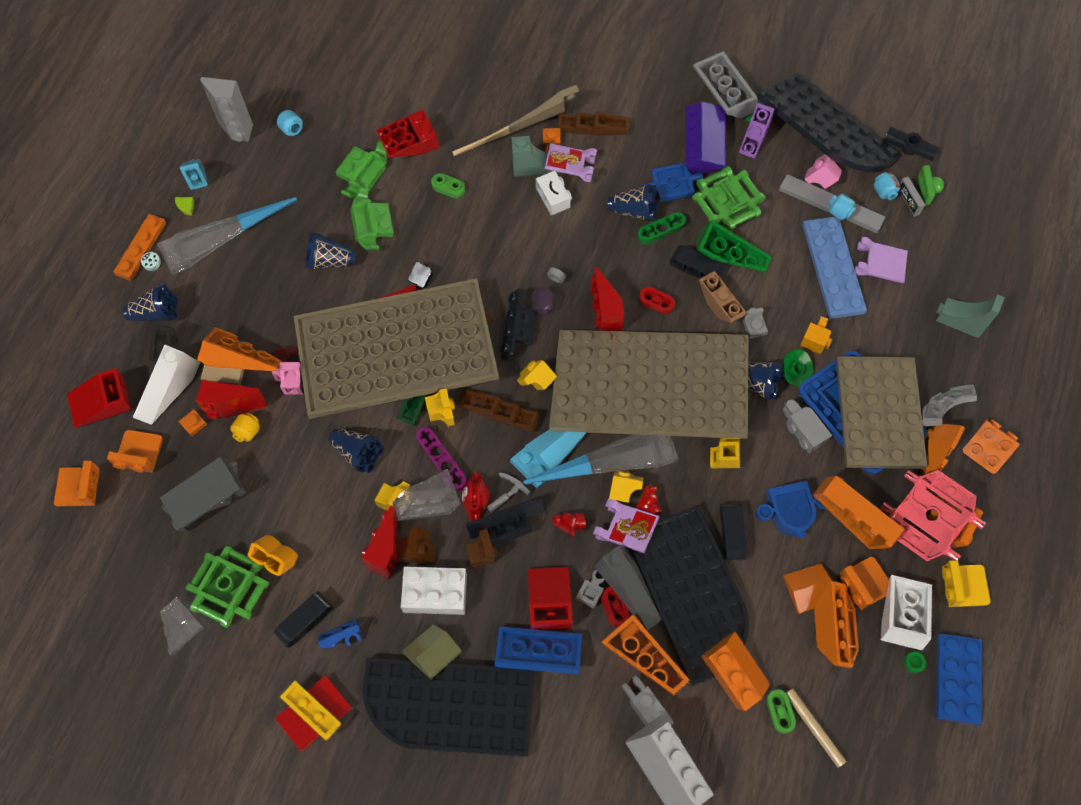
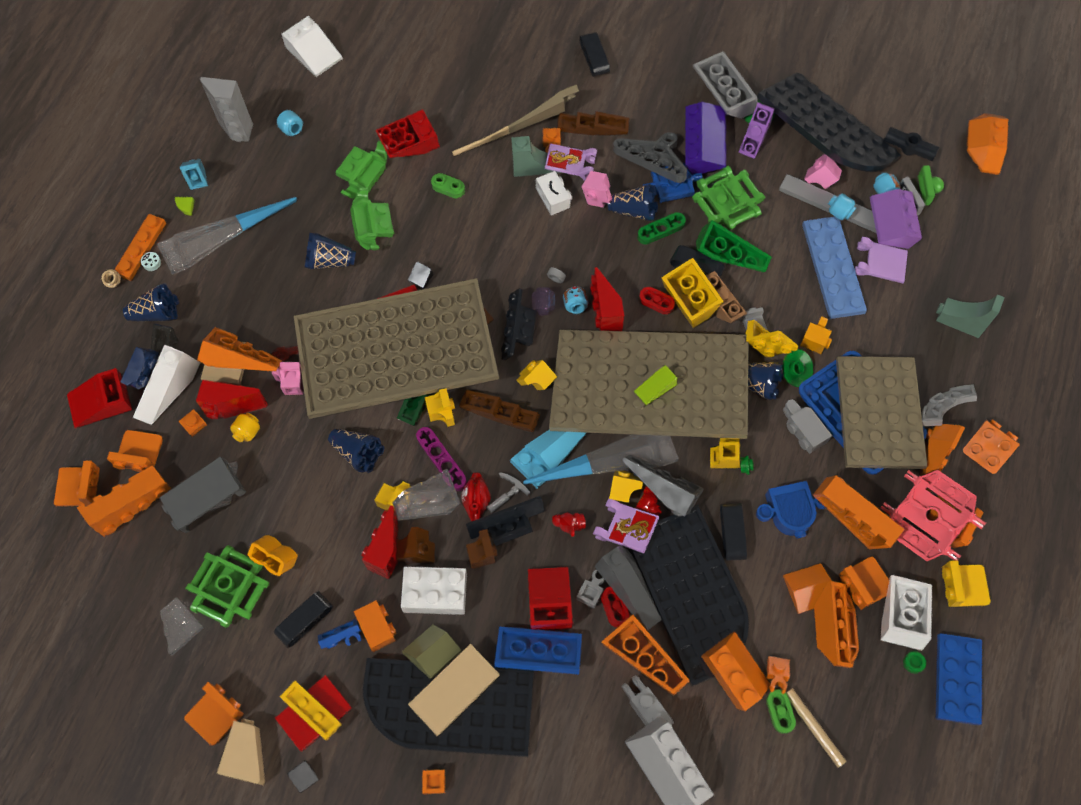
(106, 276): none -> tan plate
(124, 501): none -> orange wedge
(140, 367): none -> dark blue slope
(213, 714): none -> orange bracket
(243, 754): none -> tan slope
(303, 776): none -> black slope
(311, 46): none -> white slope
(374, 625): none -> orange brick
(433, 782): none -> orange plate
(454, 690): none -> tan tile
(575, 299): none -> medium azure head
(594, 54): none -> black beam
(597, 189): none -> bright pink brick
(647, 150): none -> dark grey beam
(656, 385): none -> lime slope
(674, 493): none -> dark grey wedge
(692, 292): none -> yellow slope
(747, 465): none -> green plate
(768, 342): none -> yellow bracket
(779, 671): none -> orange plate
(896, 218): none -> medium lavender slope
(988, 142): none -> orange wedge

